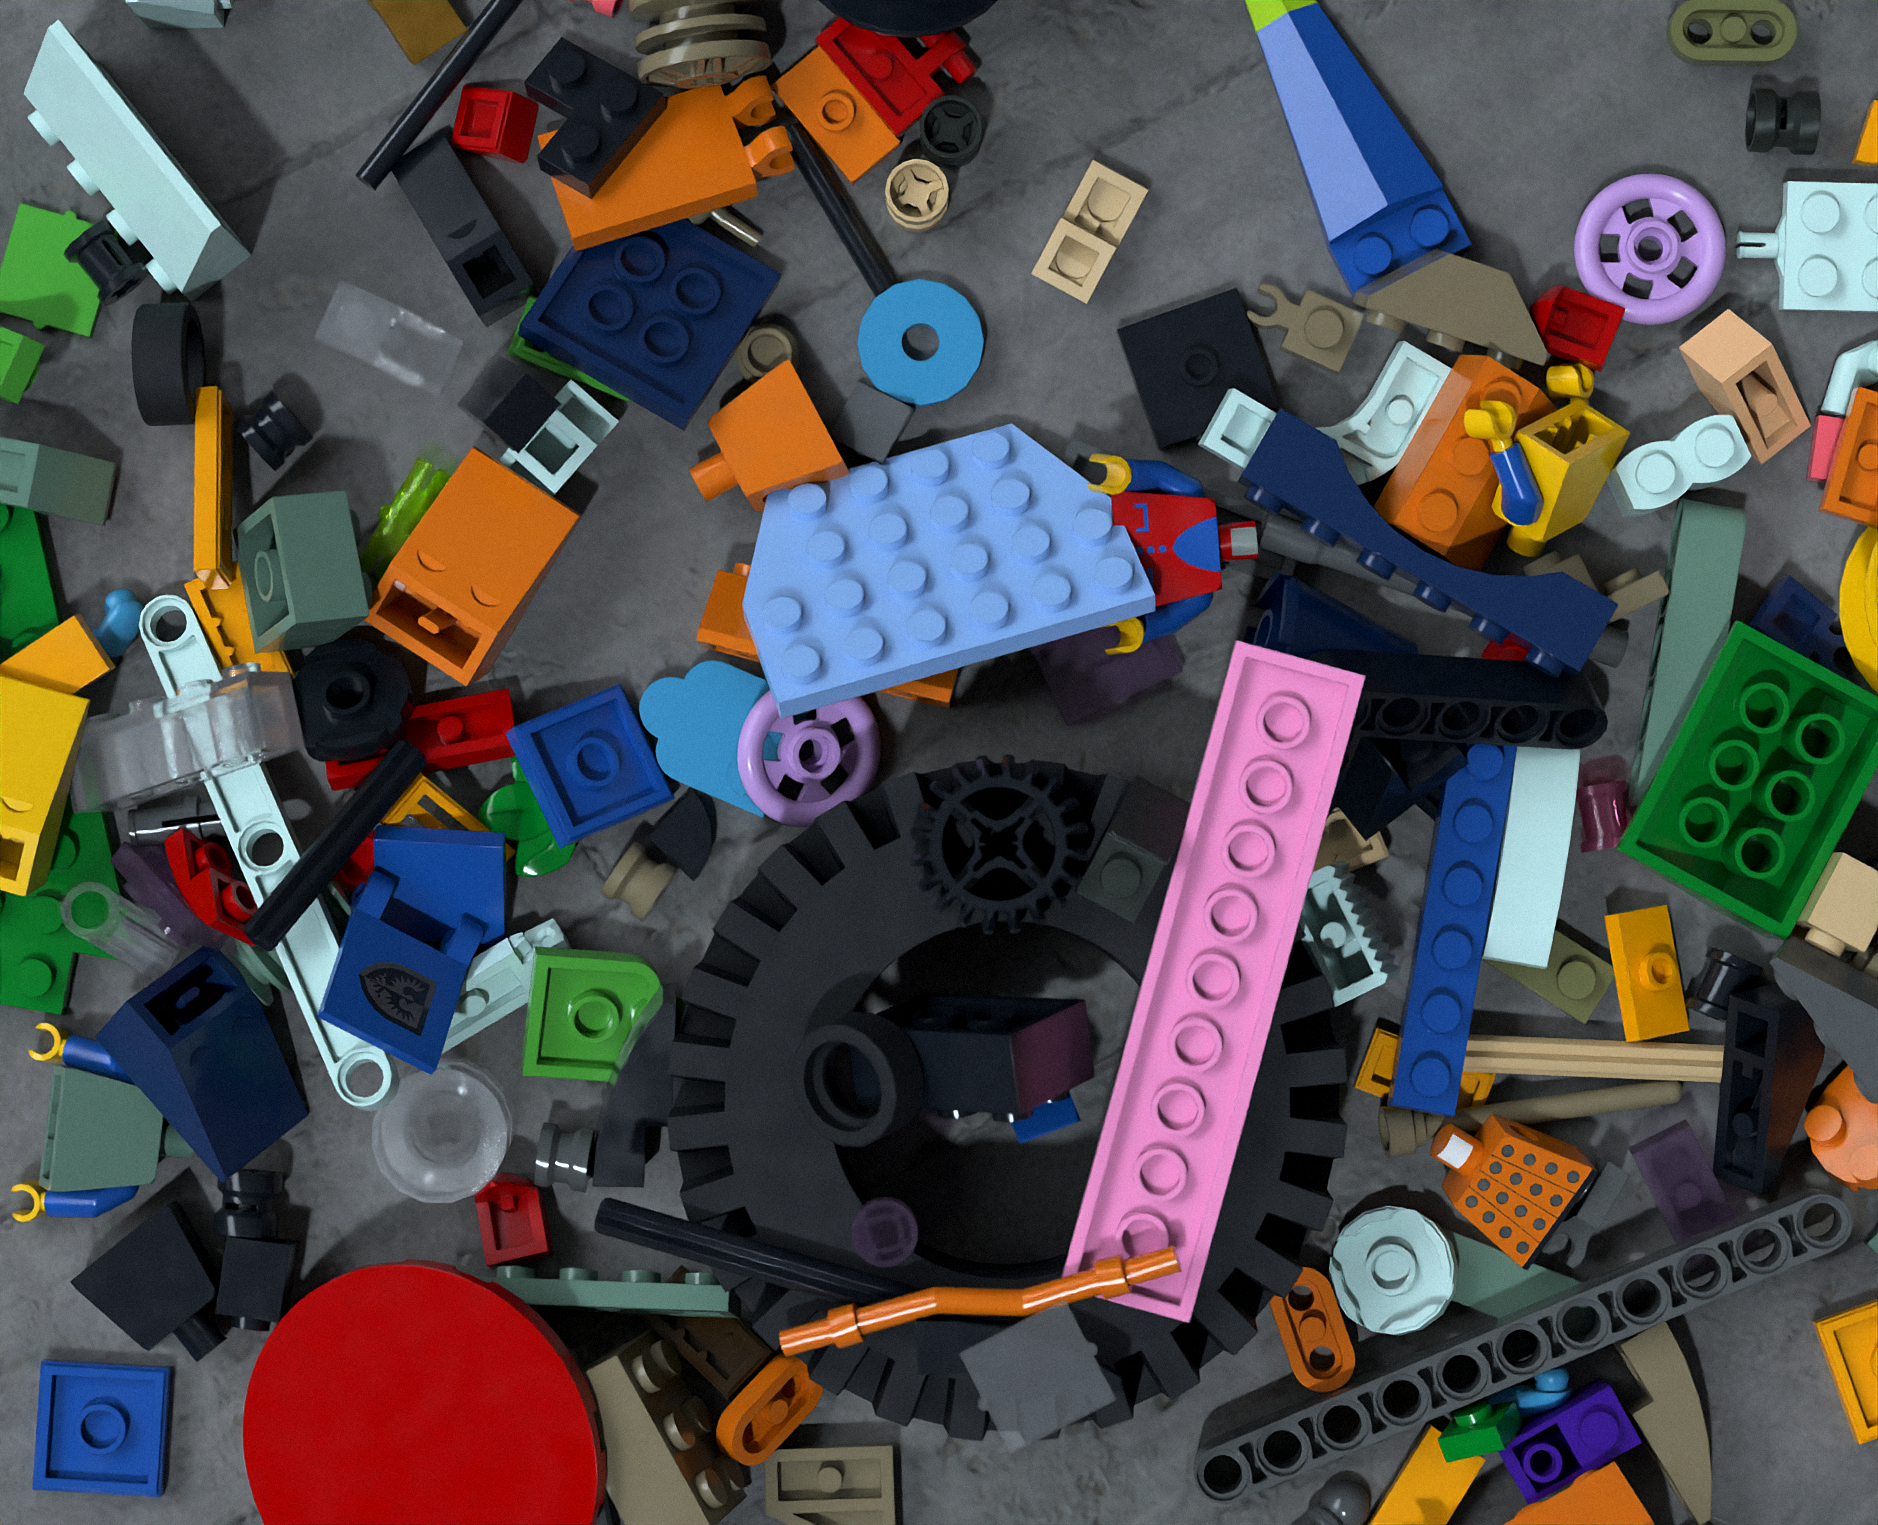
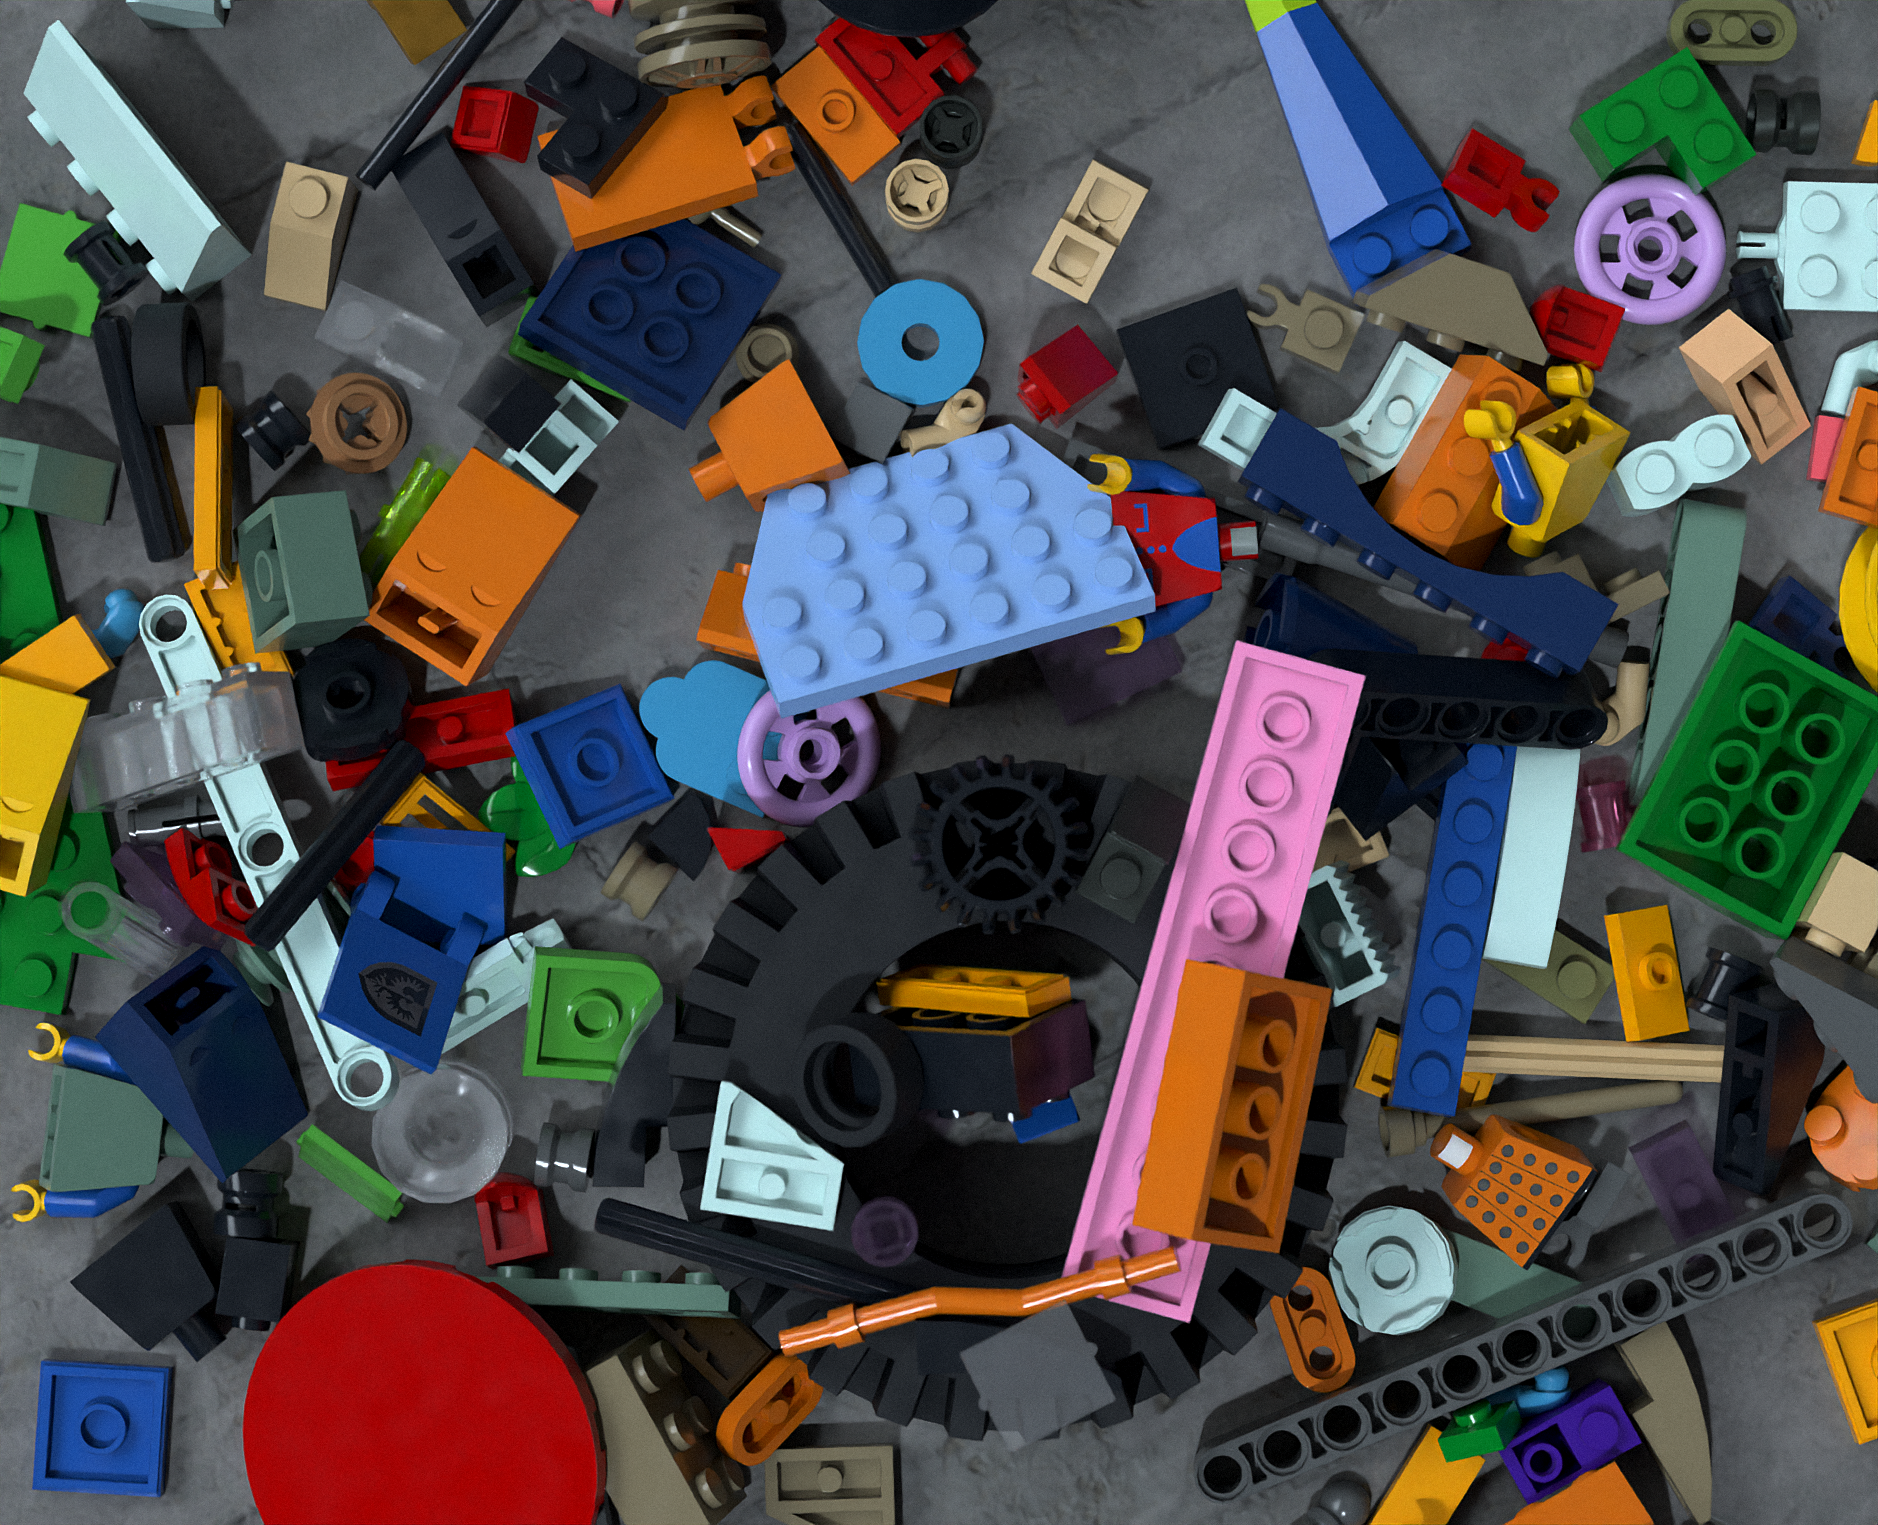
(137, 443): none -> black axle
(308, 235): none -> tan slope
(349, 1173): none -> bright green piece
(384, 423): none -> medium nougat gear
(745, 847): none -> red slope
(767, 1166): none -> light aqua wing
(958, 418): none -> tan arm
(974, 990): none -> light orange tile
(1063, 377): none -> red slope
(1231, 1107): none -> orange slope
(1492, 180): none -> red plate
(1627, 705): none -> tan arm
(1668, 111): none -> green brick
(1761, 304): none -> black pin

